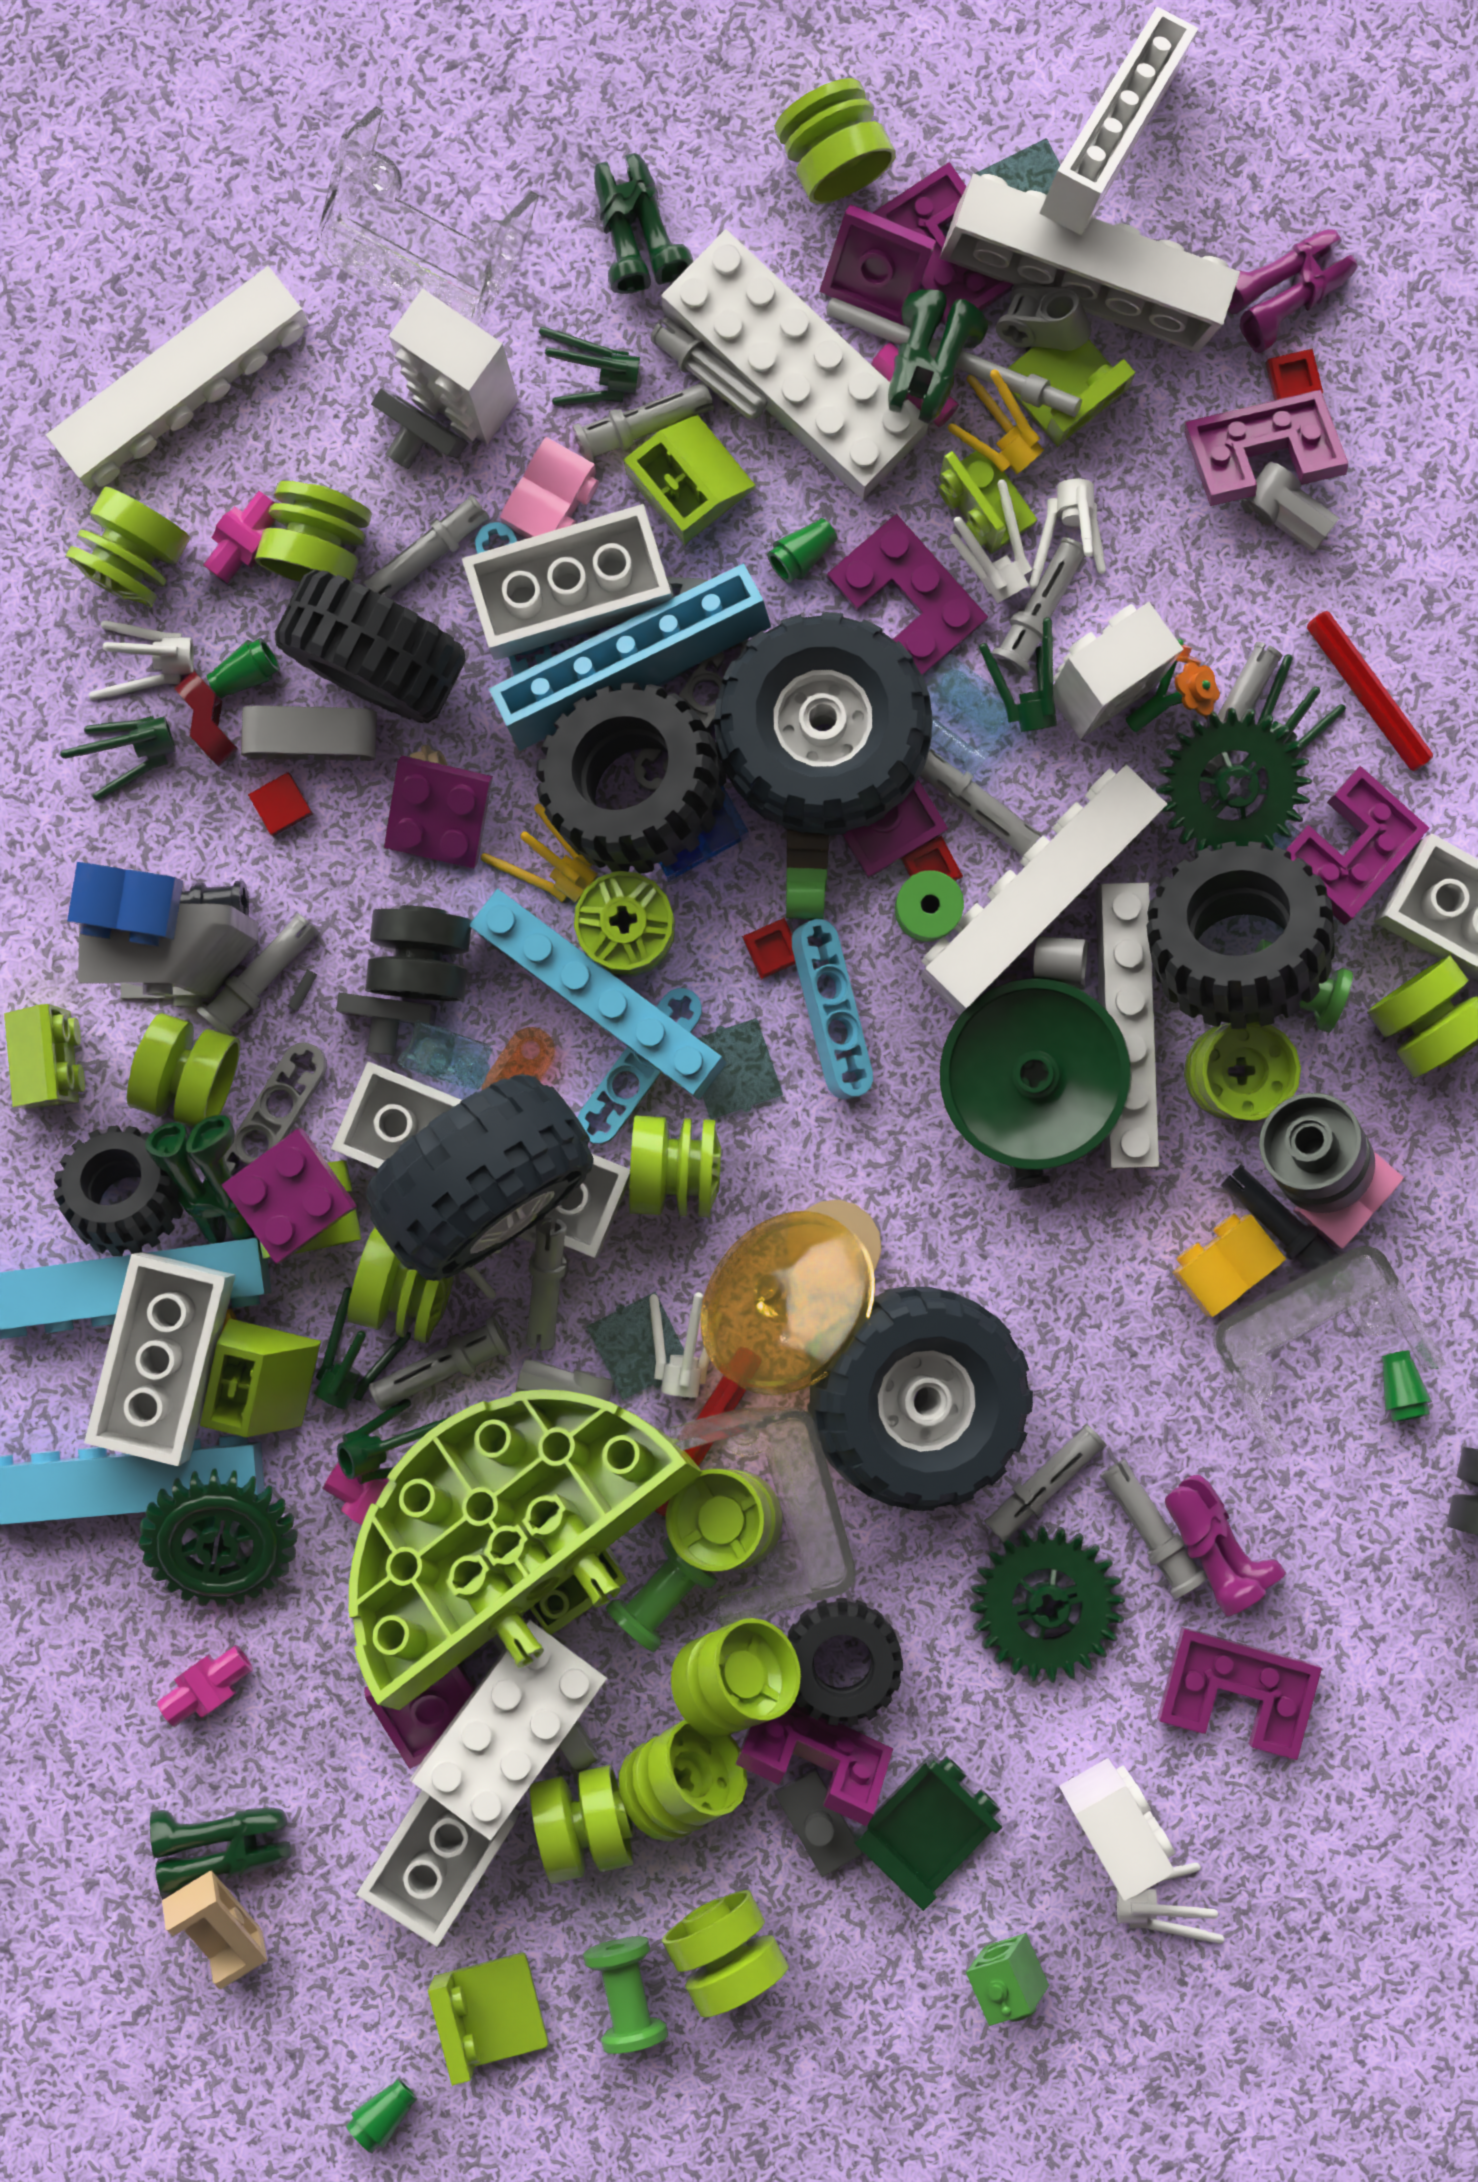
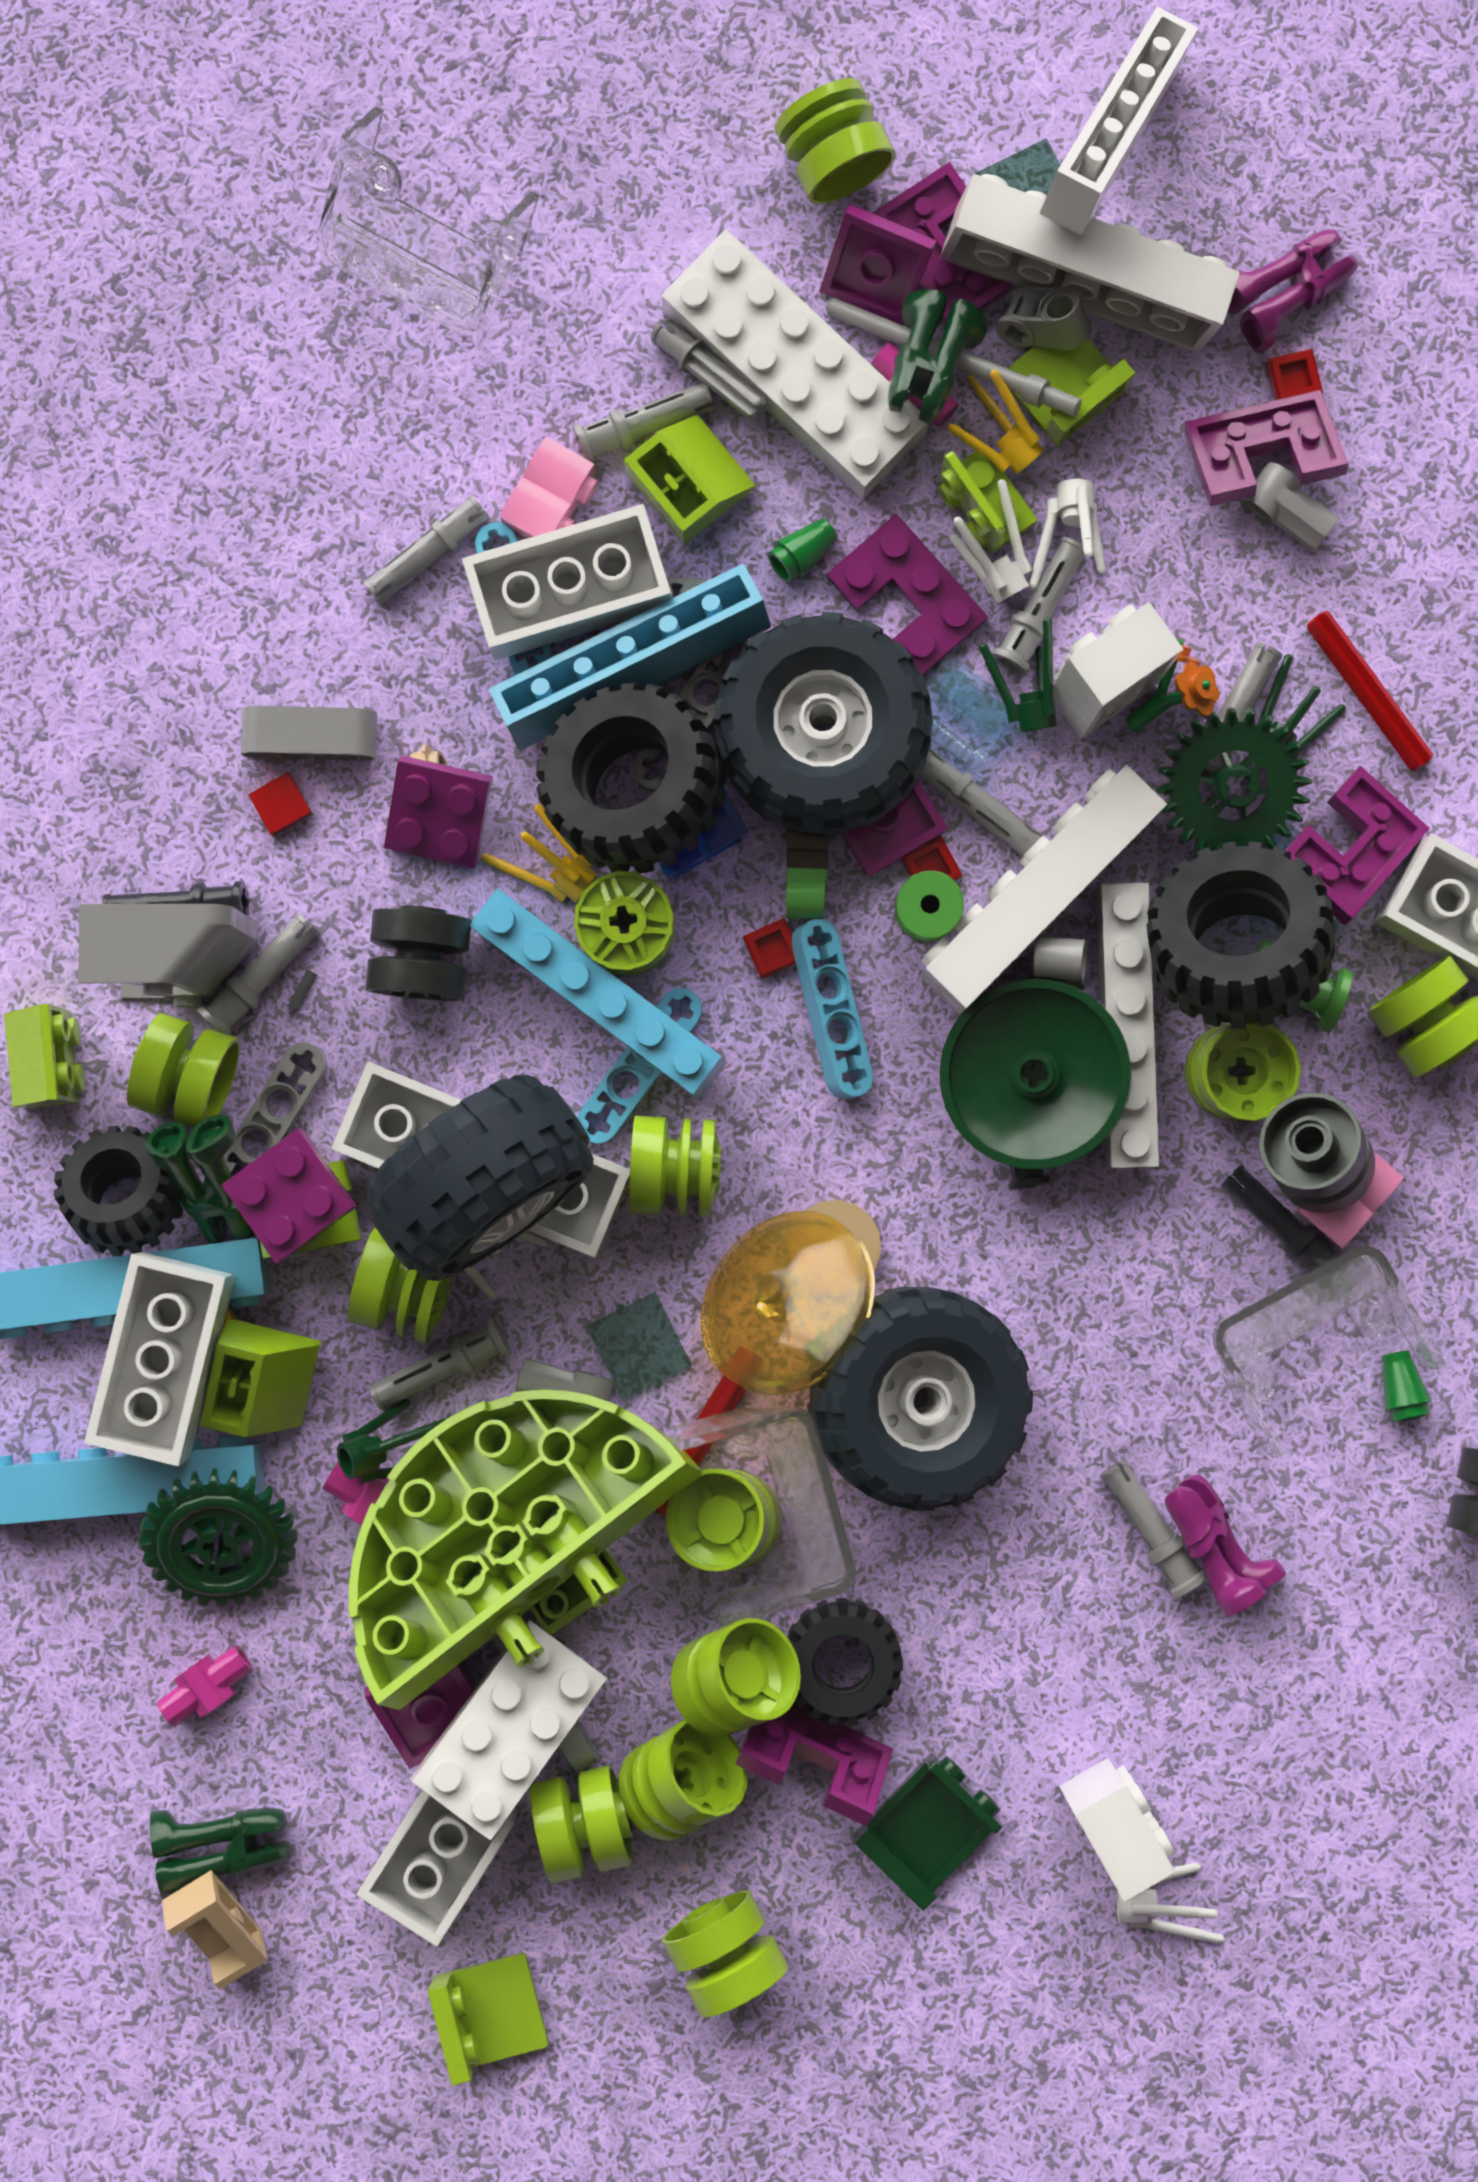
(124, 902): blue brick -> none
(127, 547): lime wheel -> none
(149, 738): dark green plant -> none
(170, 654): white plant -> none
(179, 379): white brick -> none
(206, 718): dark red piece -> none
(239, 537): dark pink axle -> none
(245, 668): green cone -> none
(316, 528): lime wheel -> none
(340, 1383): dark green plant -> none
(370, 646): black tyre -> none
(381, 2116): green cone -> none
(385, 1018): dark grey tile -> none
(415, 430): dark grey tile -> none
(446, 1056): clear light blue hips -> none
(454, 368): white brick -> none
(513, 1062): clear orange plate -> none
(547, 1268): light grey pin -> none
(617, 368): dark green plant -> none
(618, 211): dark green piece -> none
(625, 1994): bright green piece -> none
(658, 1598): bright green piece -> none
(684, 1372): white plant -> none
(749, 1071): piece -> none
(819, 1828): dark grey tile -> none
(1008, 1980): bright green head -> none
(1045, 1483): light grey pin -> none
(1090, 1588): dark green gear -> none
(1227, 1264): yellow brick -> none
(1279, 1682): magenta plate -> none

